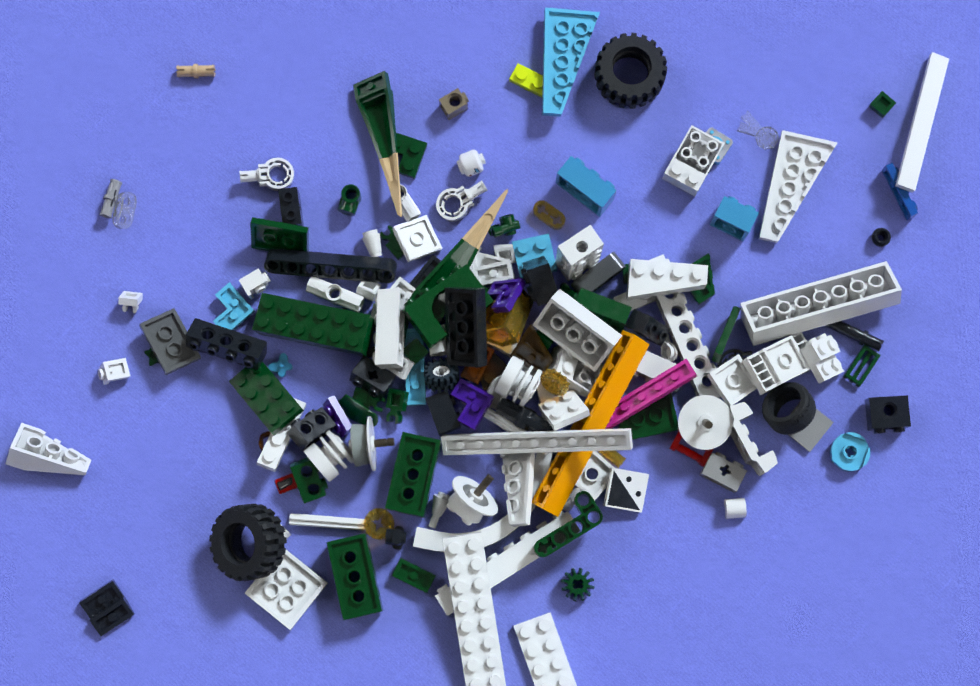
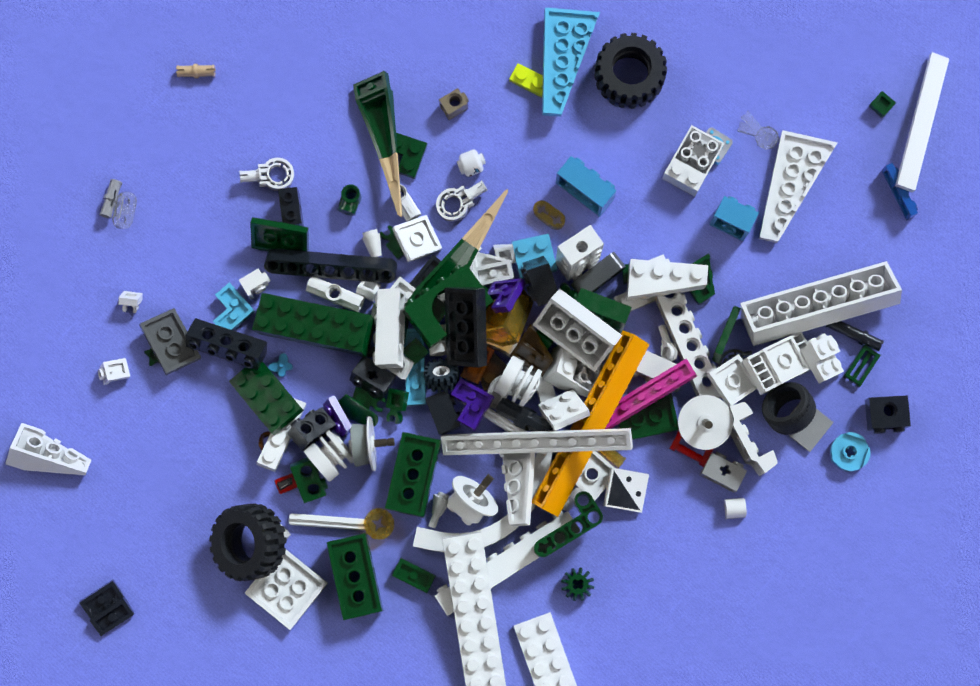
(395, 537): black plate -> none
(507, 226): dark green plate -> none
(558, 387): clear yellow gear -> none
(647, 327): black brick -> none
(886, 235): black plate -> none

